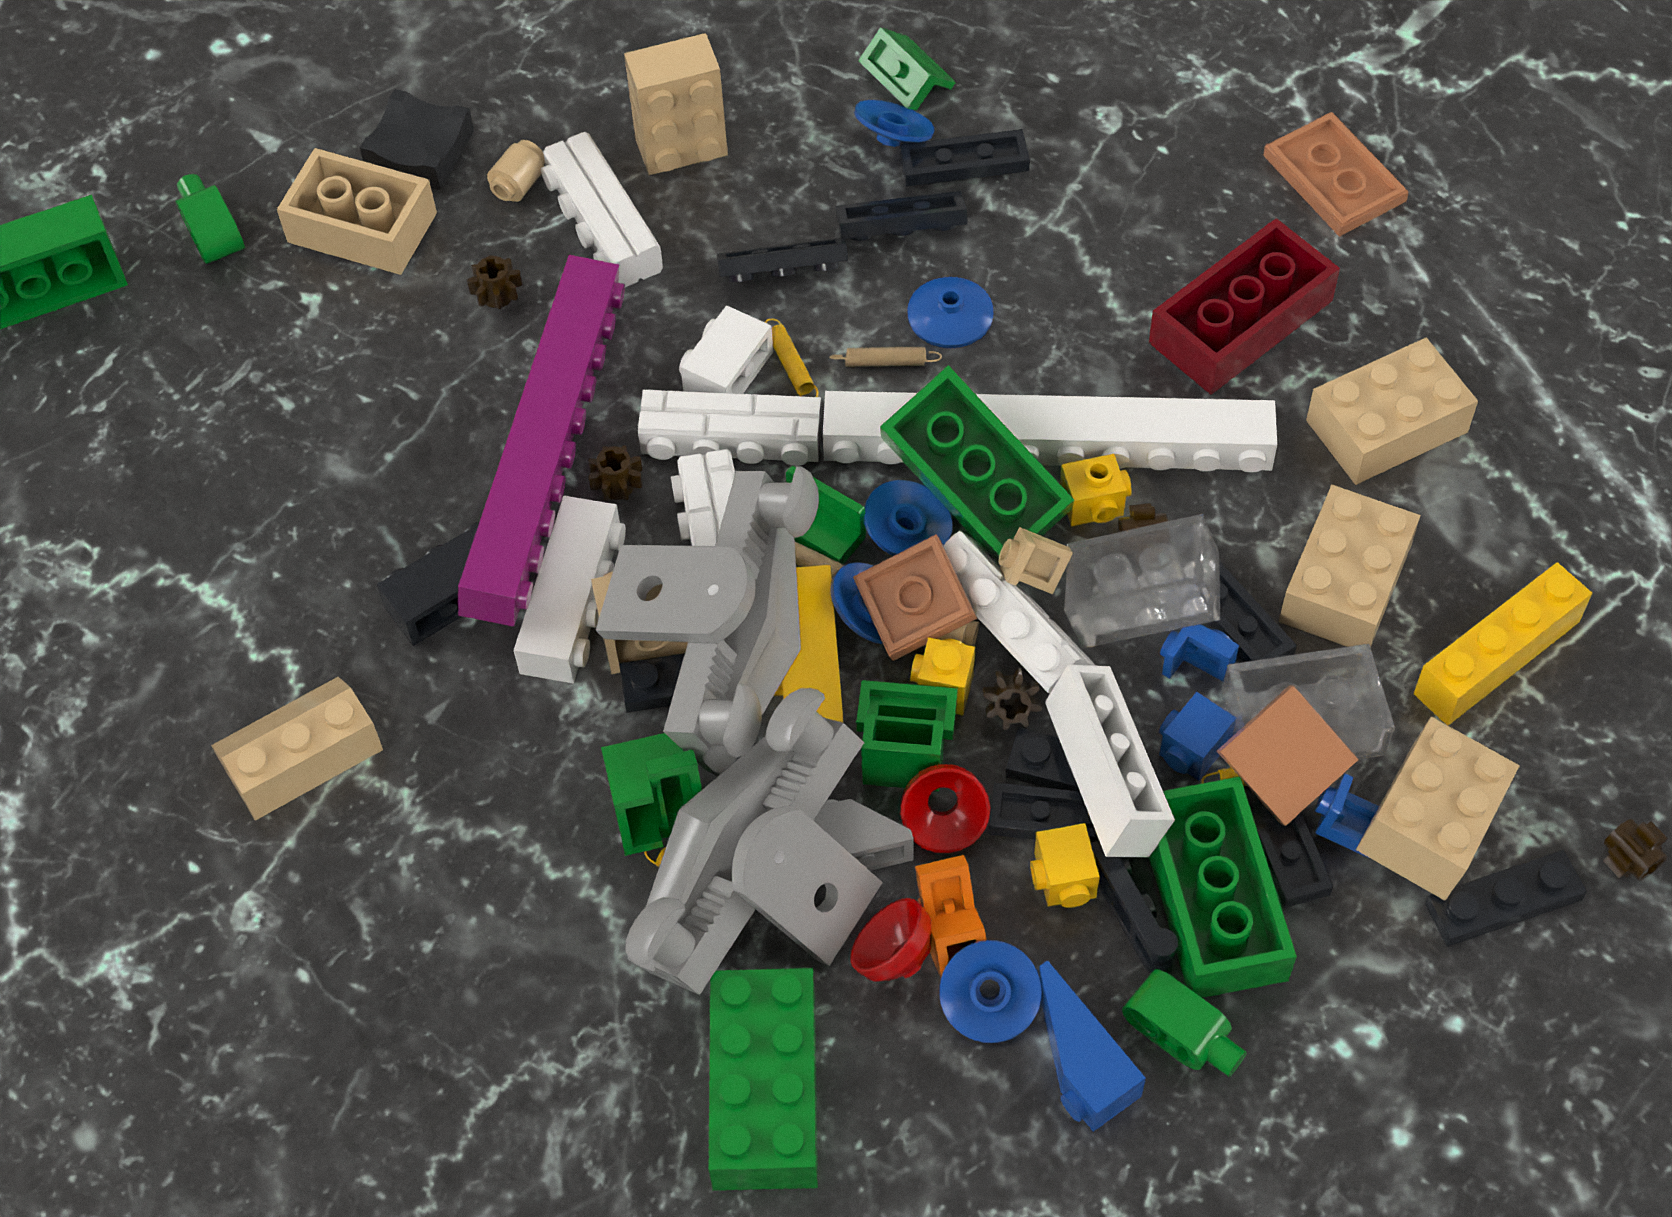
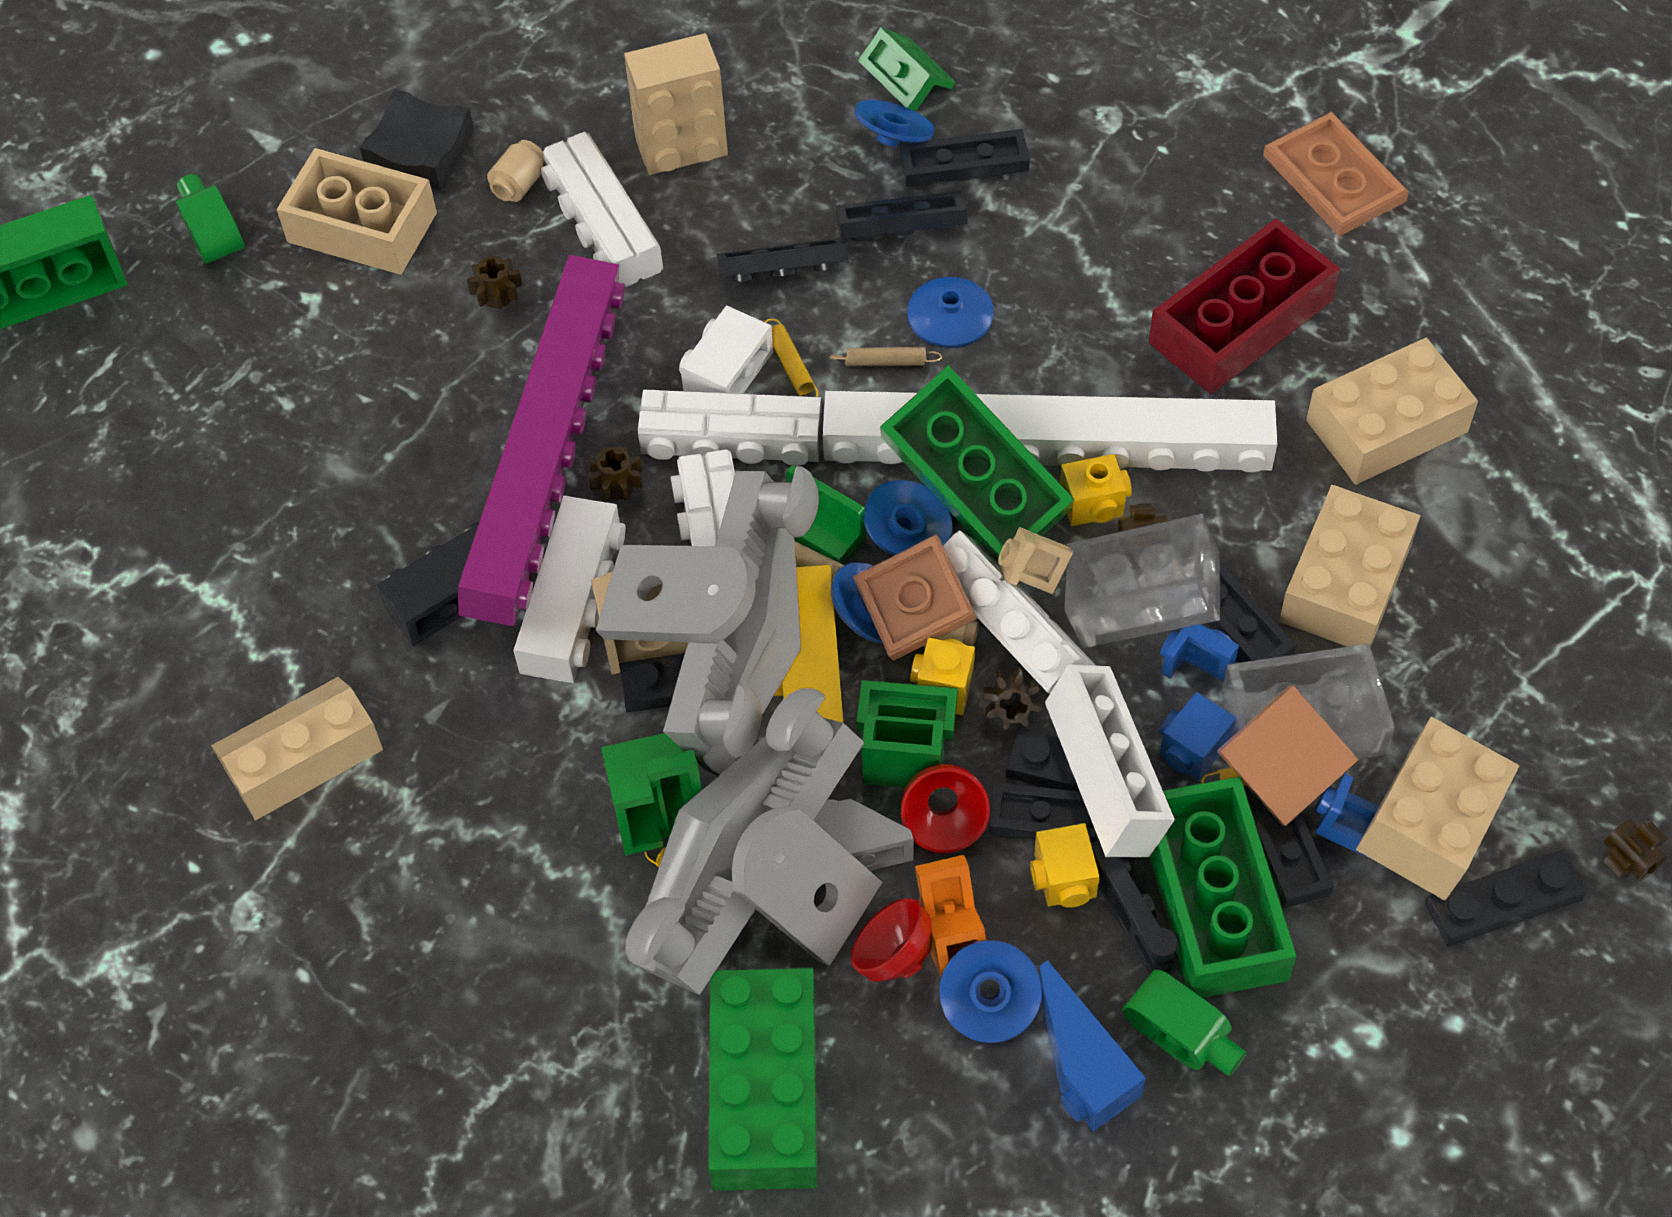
(1502, 643): yellow brick -> none

